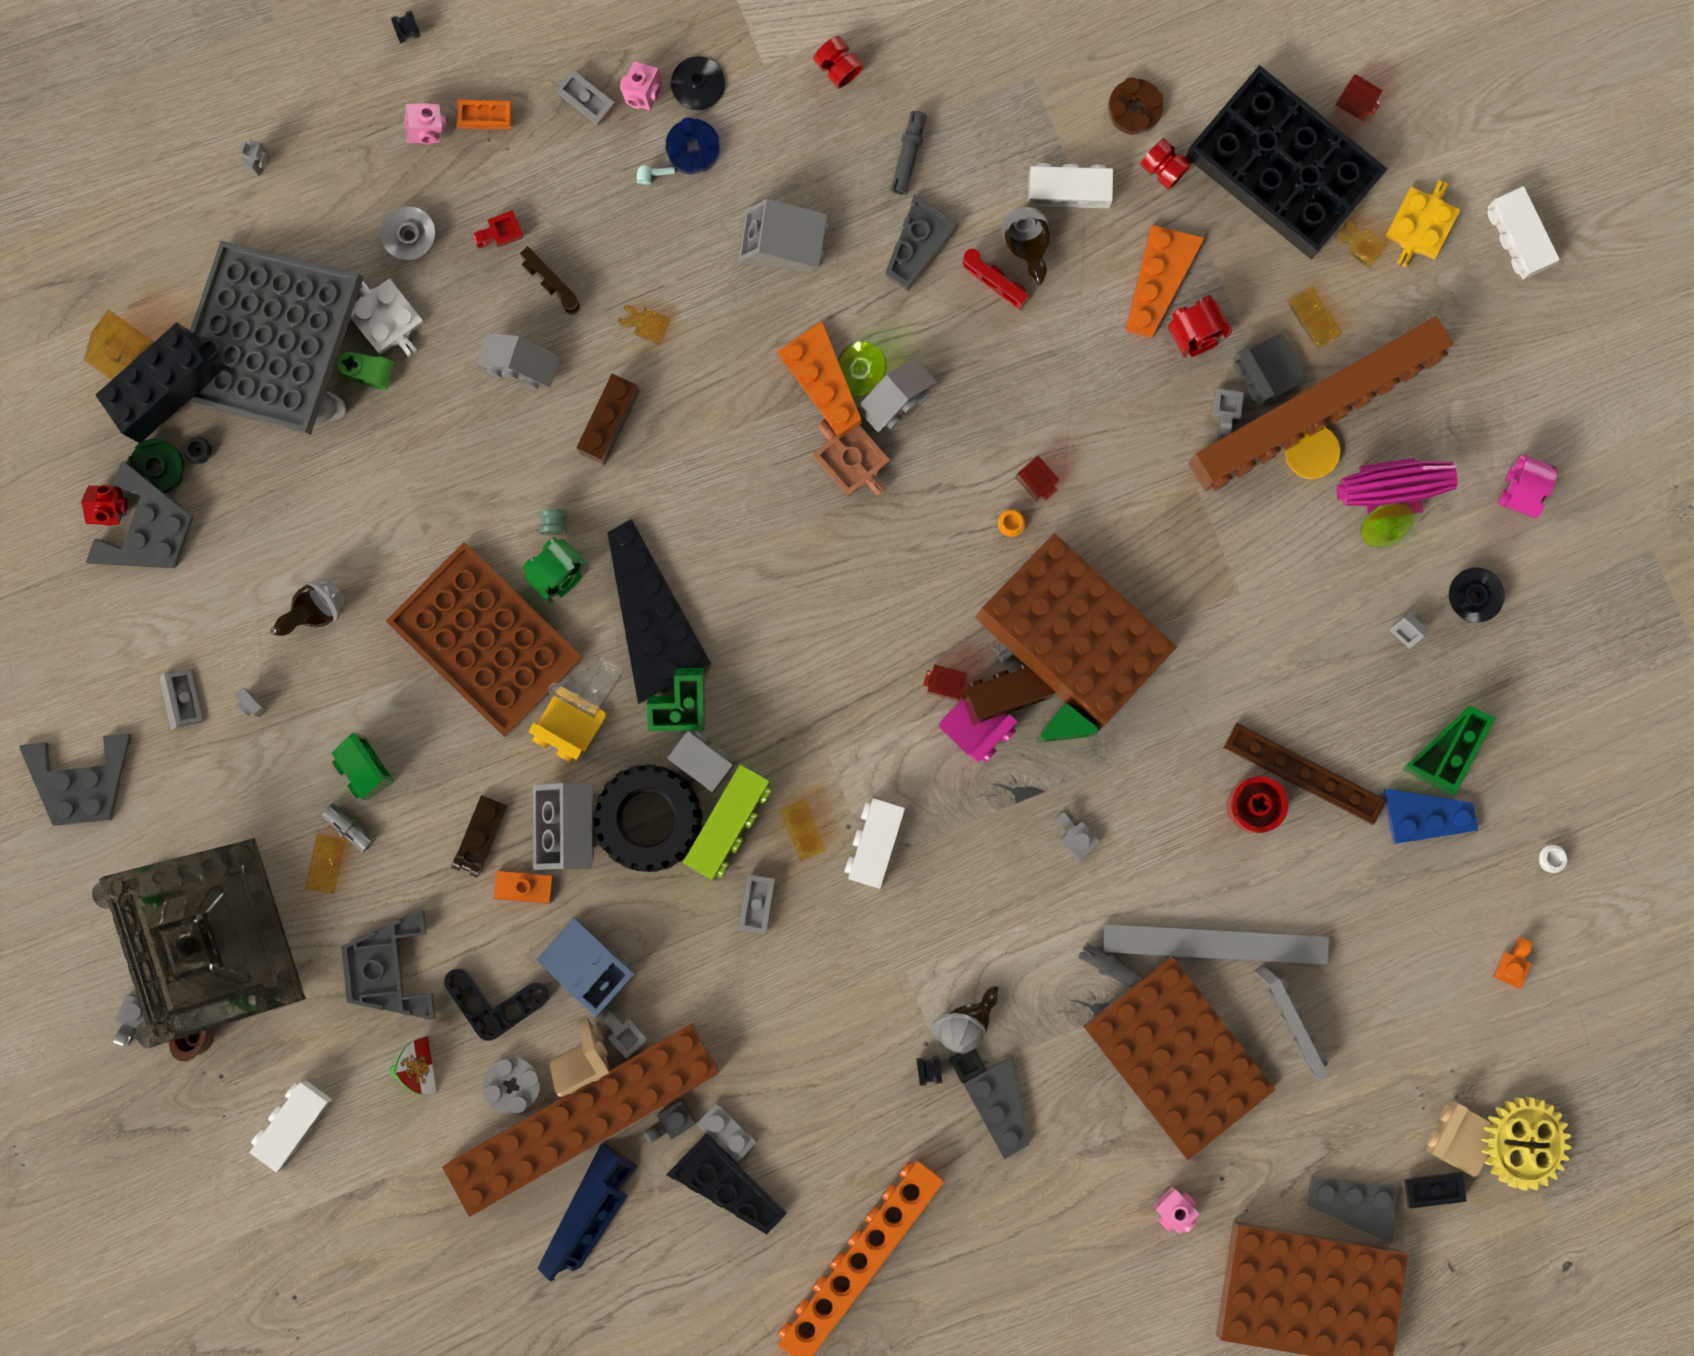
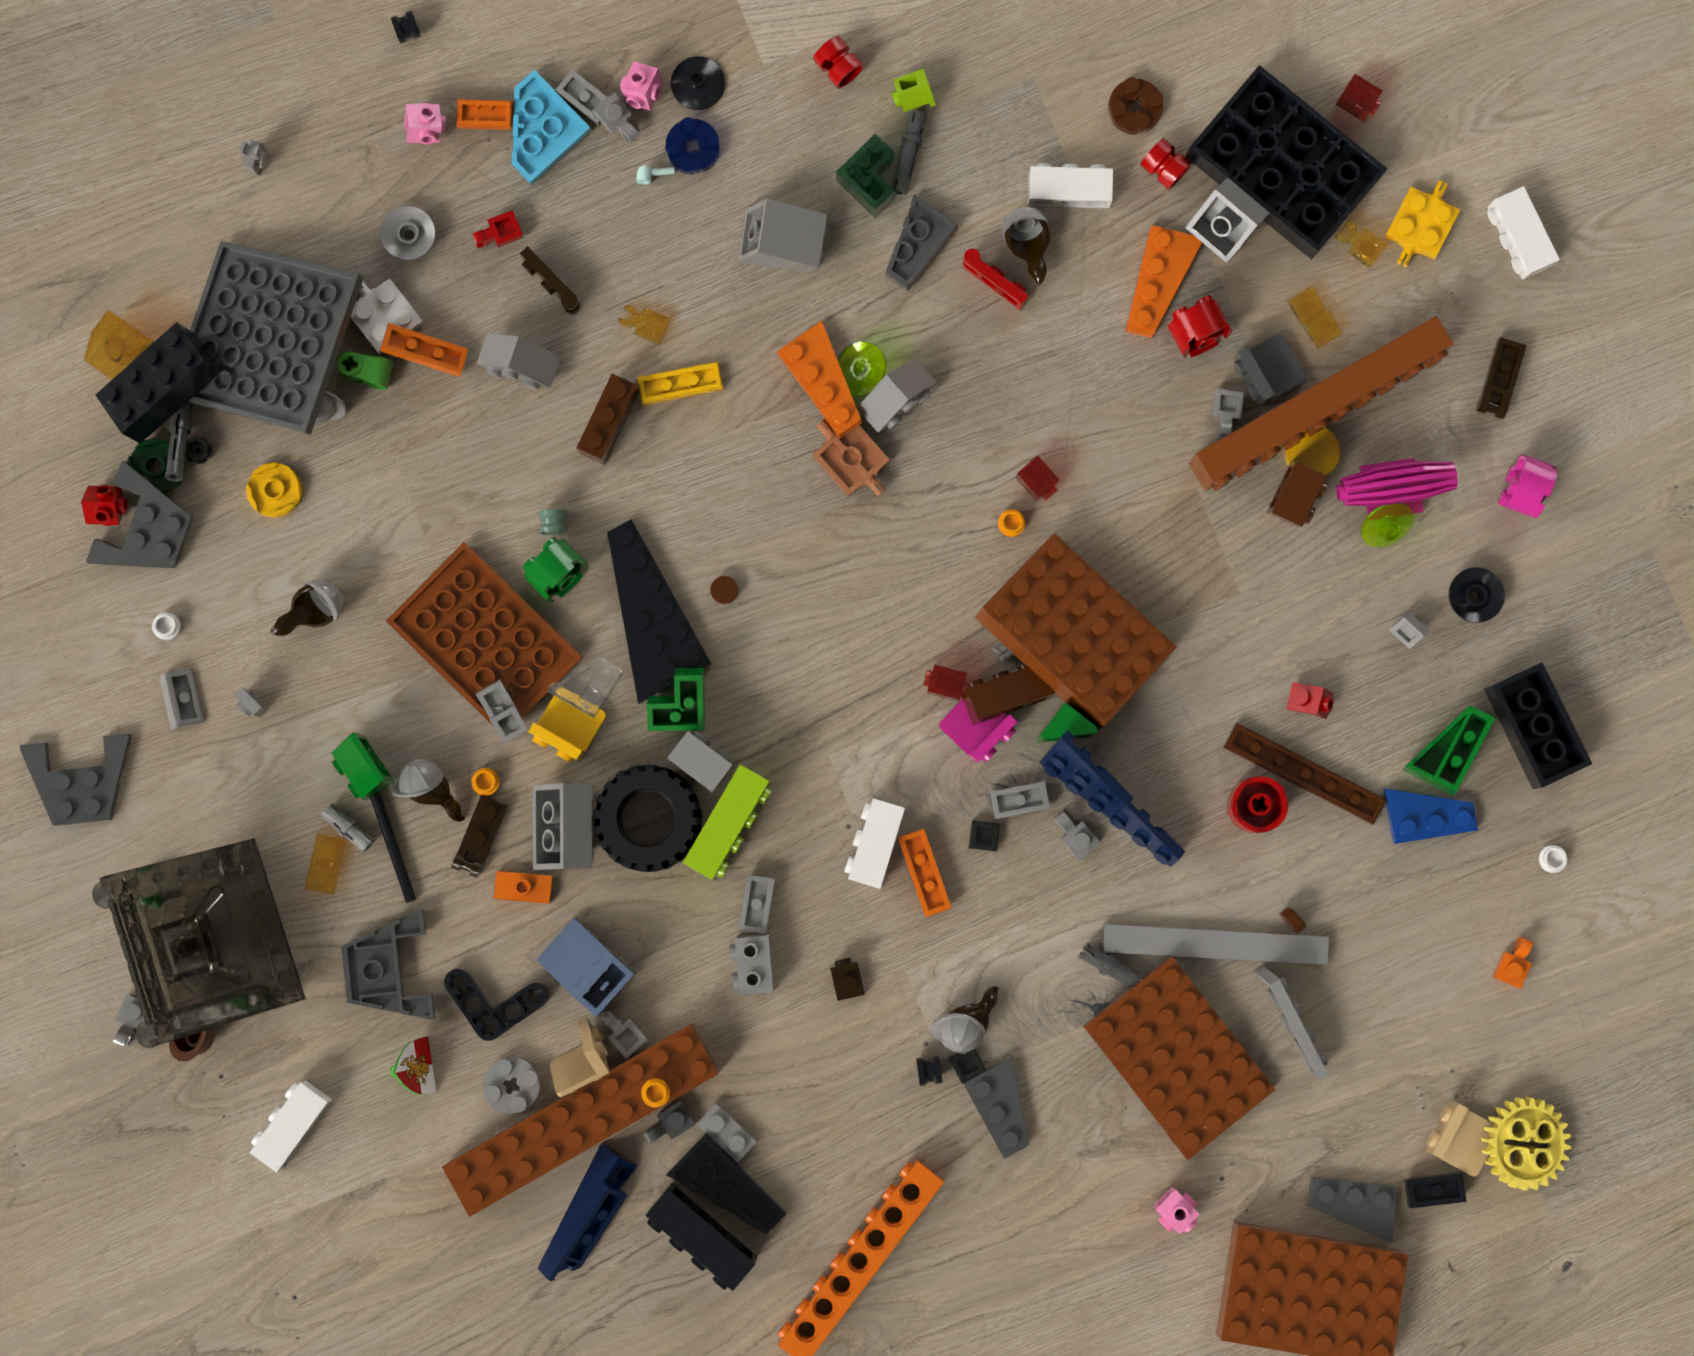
(166, 626): none -> white plate
(179, 429): none -> dark grey pin
(274, 490): none -> yellow tile
(393, 848): none -> black bar
(424, 349): none -> orange plate
(426, 784): none -> light grey piece
(485, 781): none -> light orange plate
(502, 711): none -> light grey slope
(542, 127): none -> medium azure plate
(613, 116): none -> light grey plate
(655, 1092): none -> light orange plate
(680, 383): none -> yellow tile
(702, 1237): none -> black brick
(724, 590): none -> reddish brown tile
(753, 965): none -> light grey brick
(802, 830): clear yellow plate -> none
(847, 979): none -> dark brown bracket
(862, 176): none -> clear green brick
(912, 91): none -> lime brick
(924, 873): none -> orange plate
(984, 836): none -> pearl dark grey tile
(1019, 800): none -> light grey plate
(1107, 796): none -> dark blue wing
(1227, 220): none -> light grey brick
(1293, 920): none -> reddish brown tile
(1297, 494): none -> reddish brown brick
(1310, 700): none -> red bracket
(1501, 377): none -> dark brown plate
(1538, 726): none -> black brick

